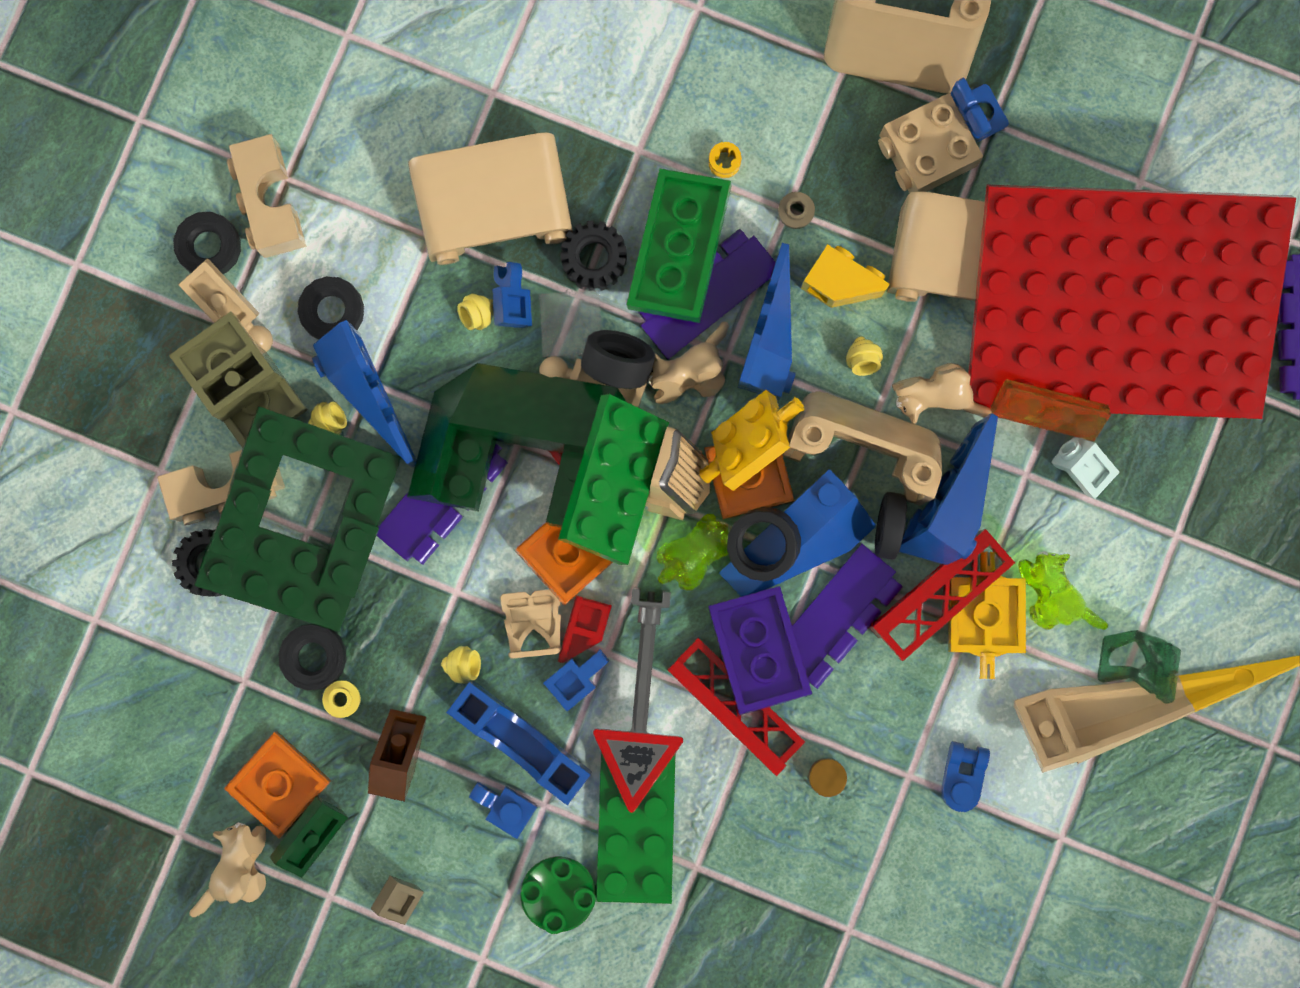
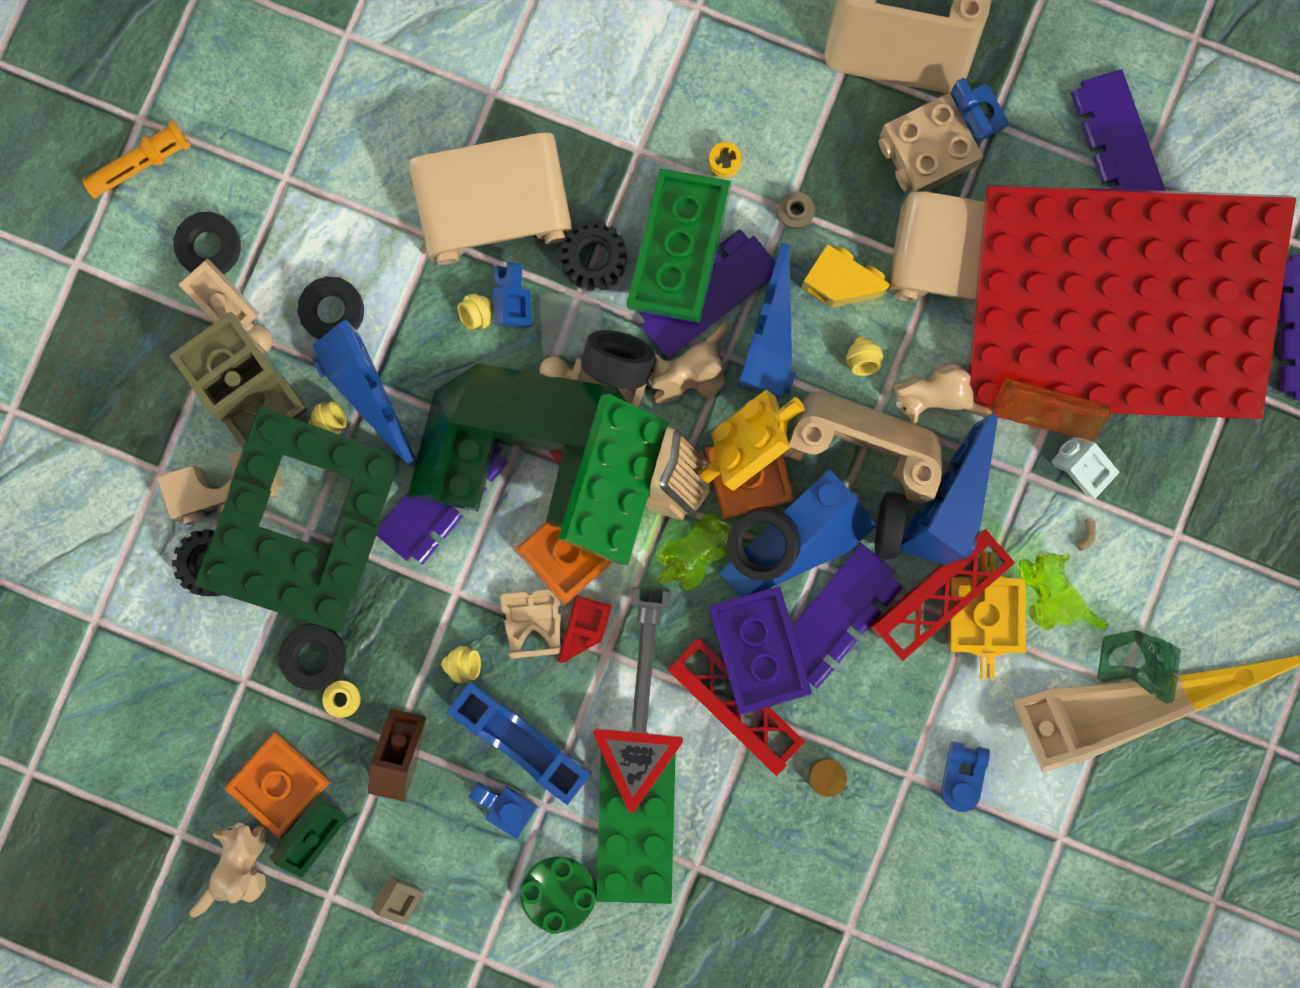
(150, 151): none -> light orange pin
(256, 167): tan arch -> none
(573, 681): blue plate -> none
(1090, 532): none -> tan leg
(1119, 131): none -> dark purple windscreen

